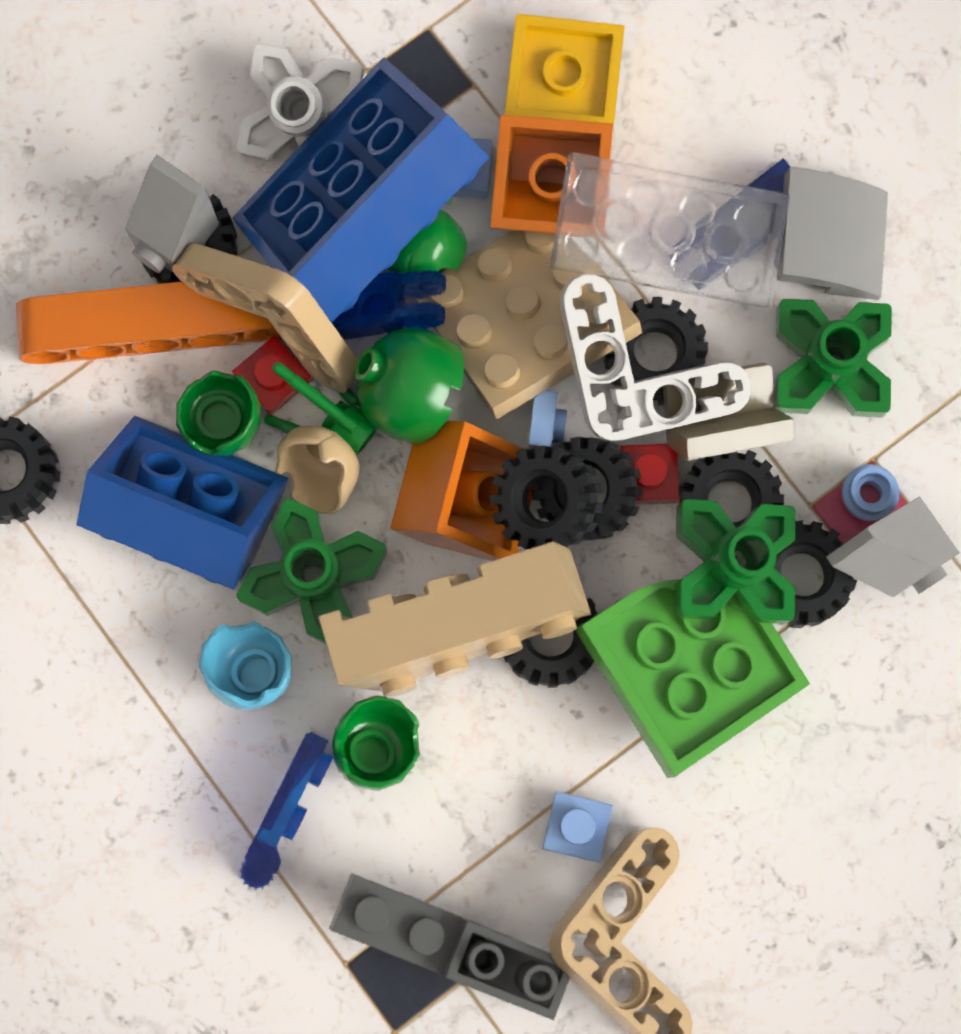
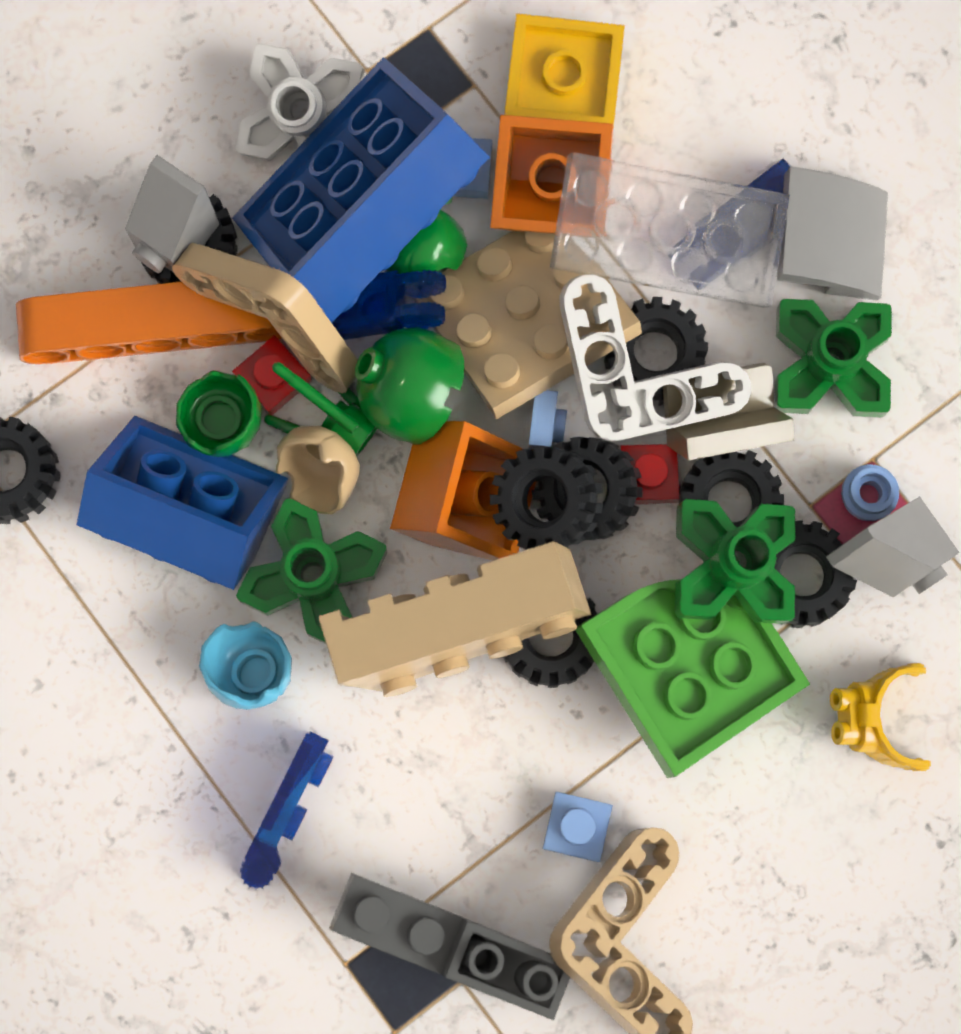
(376, 743): green hair -> none
(860, 719): none -> yellow helmet

